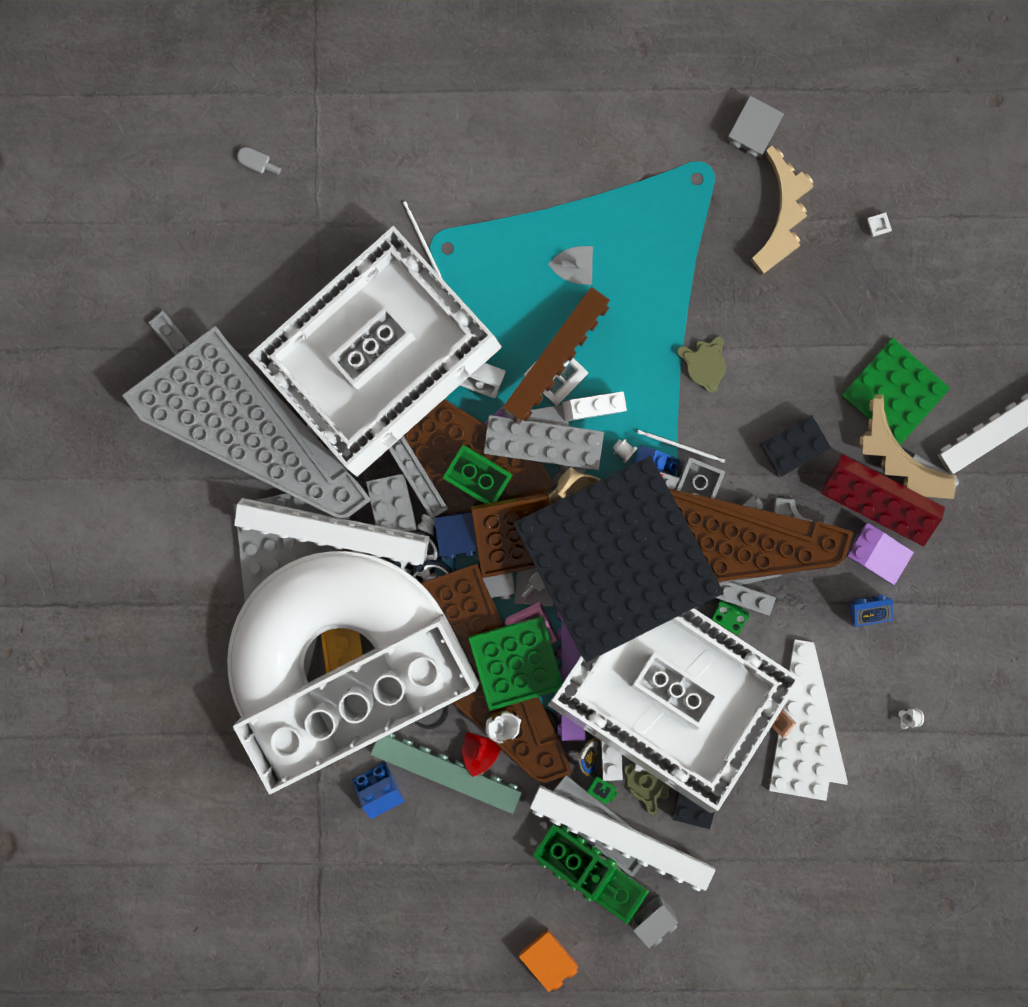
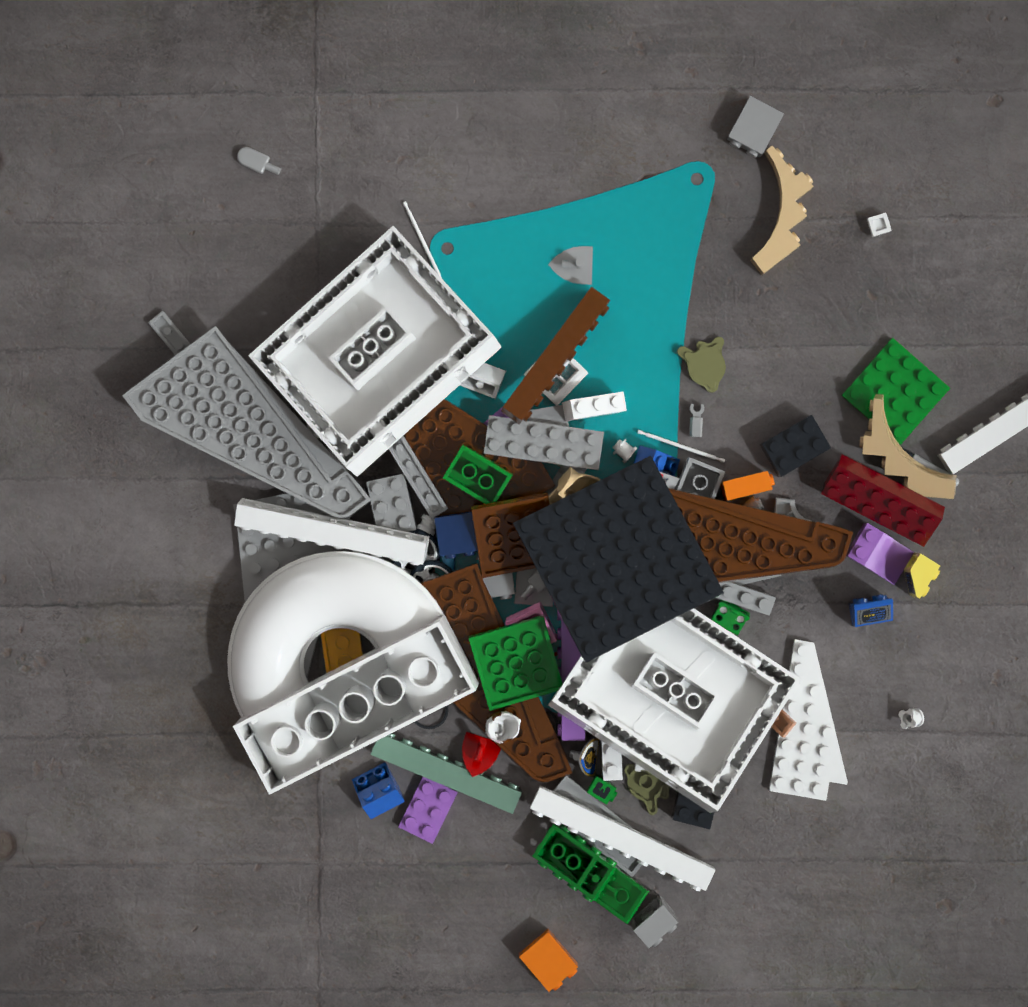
(428, 809): none -> medium lavender plate
(696, 422): none -> light grey bar
(747, 485): none -> orange brick
(919, 574): none -> light yellow slope

